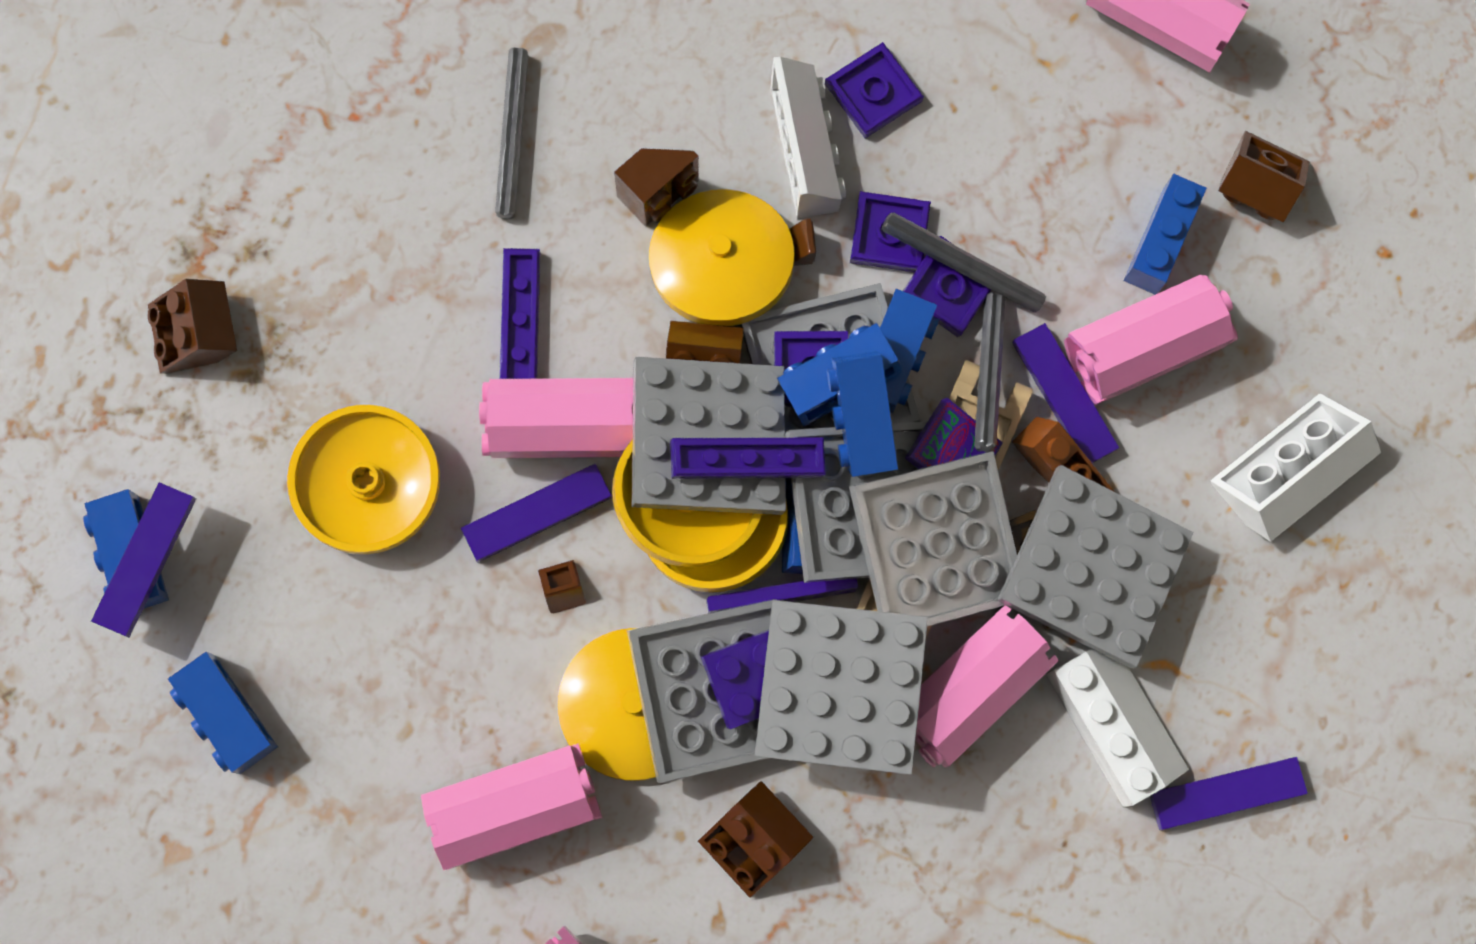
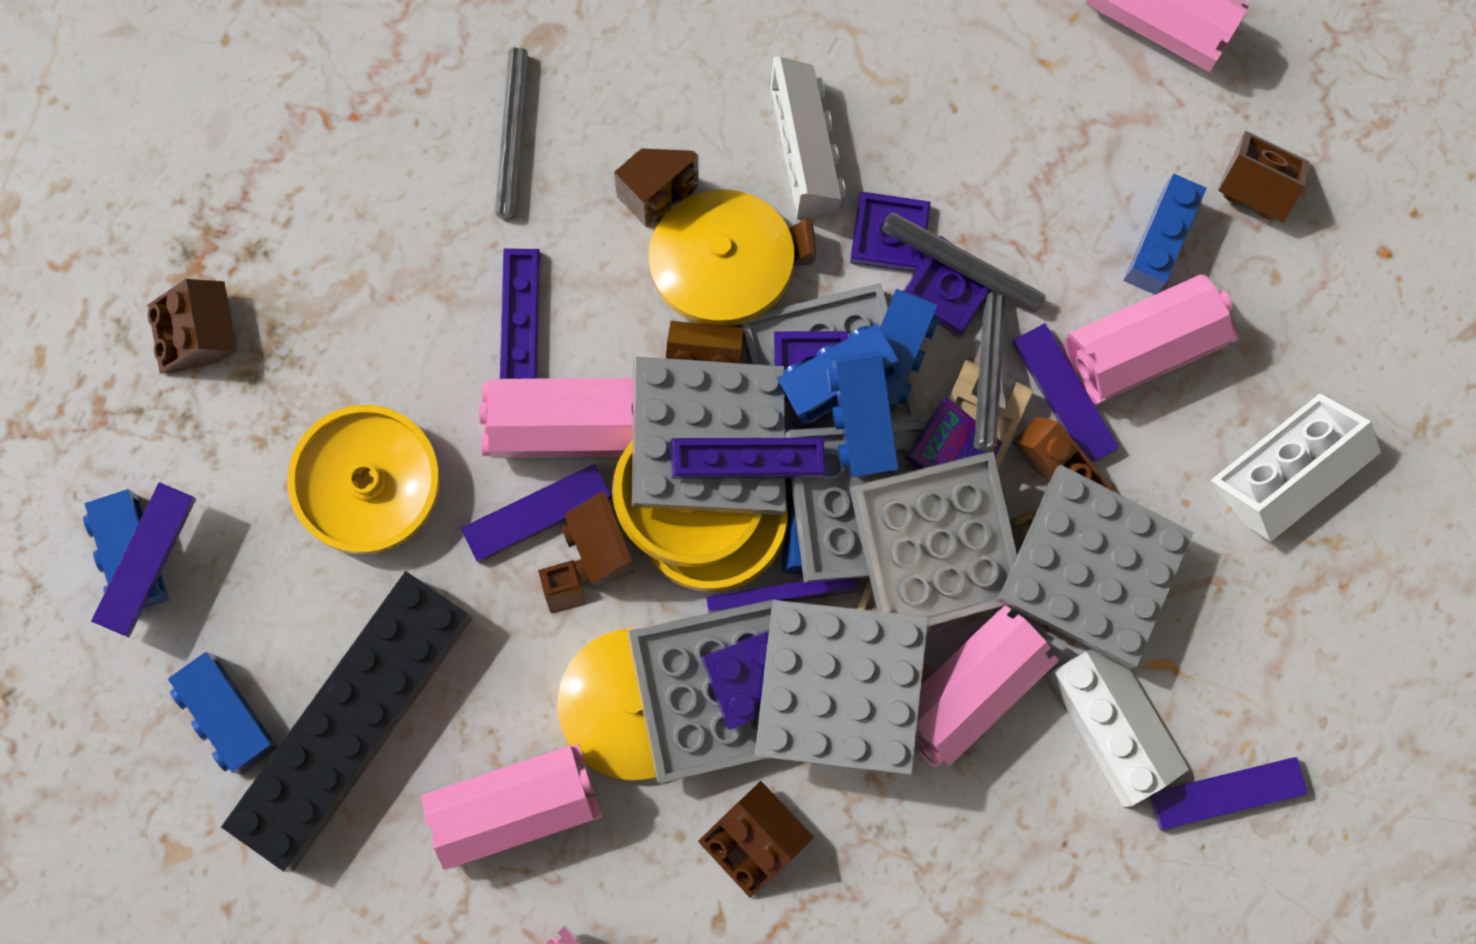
(346, 723): none -> black brick
(598, 541): none -> reddish brown slope
(874, 90): dark purple tile -> none

